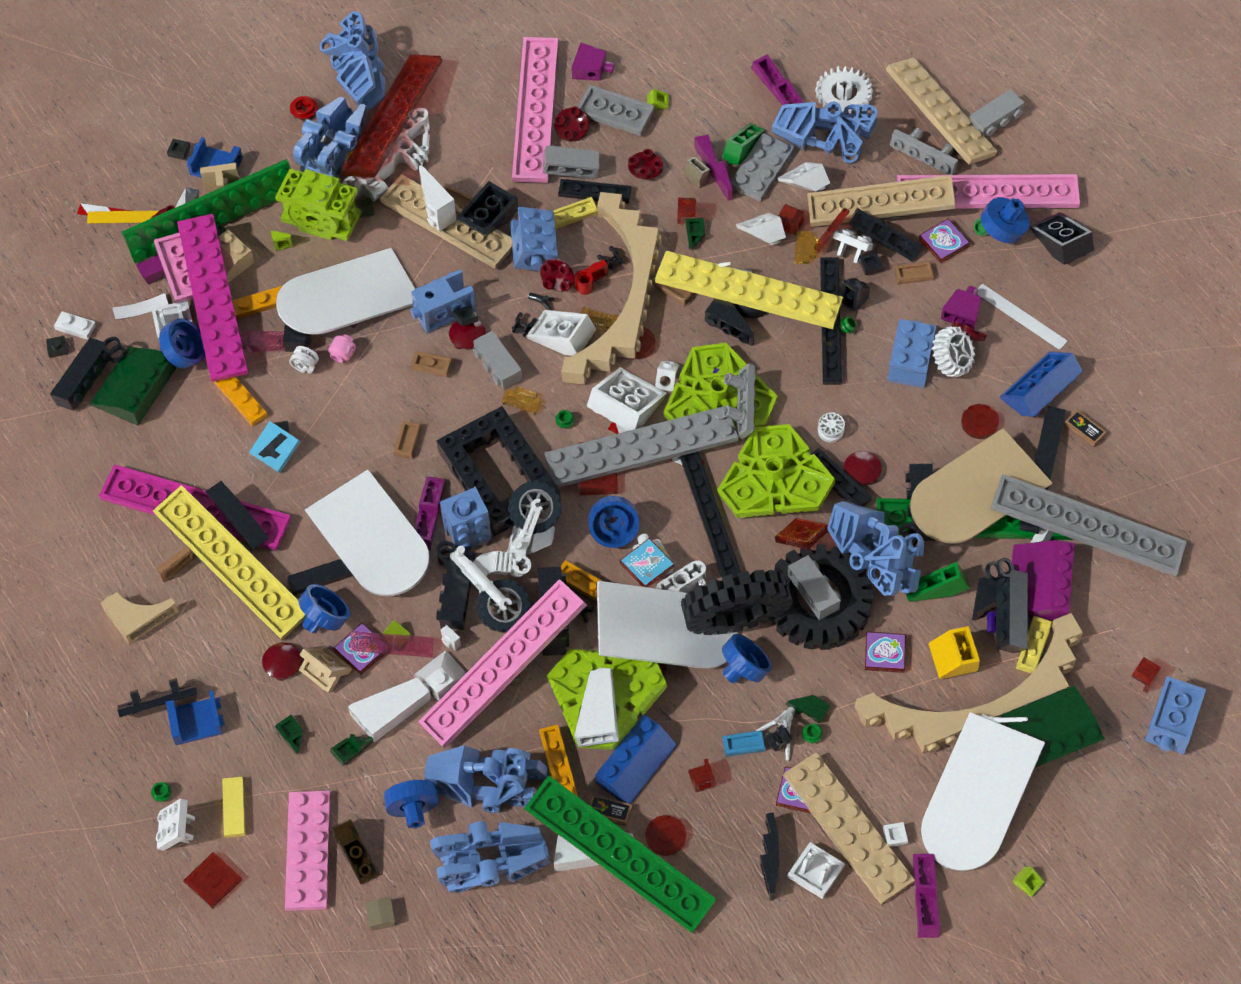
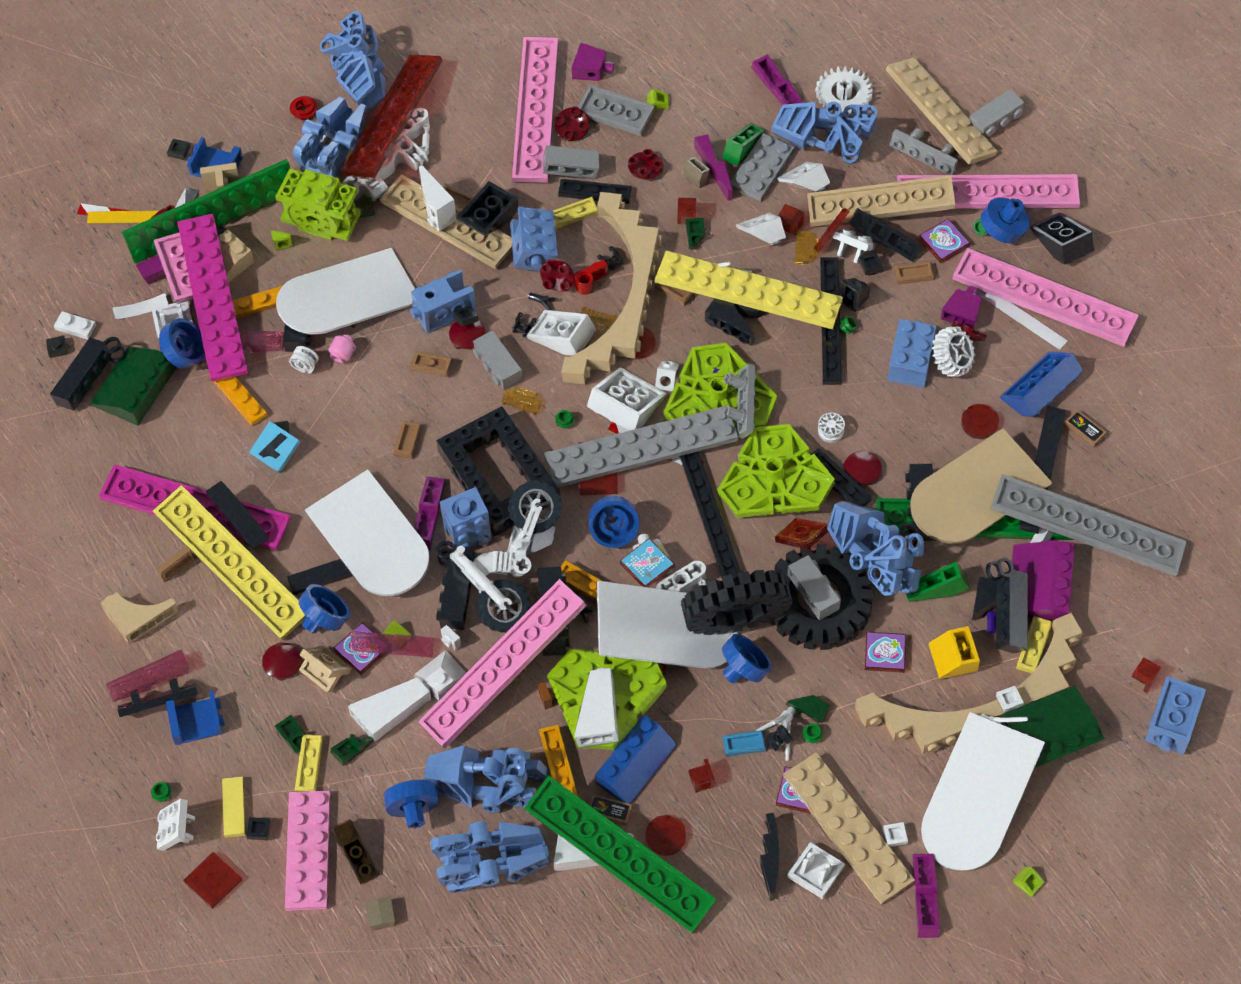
(153, 673): none -> clear pink slope
(258, 828): none -> black plate
(309, 763): none -> light yellow tile
(546, 695): none -> dark orange plate
(1009, 699): none -> white plate
(1045, 297): none -> bright pink plate

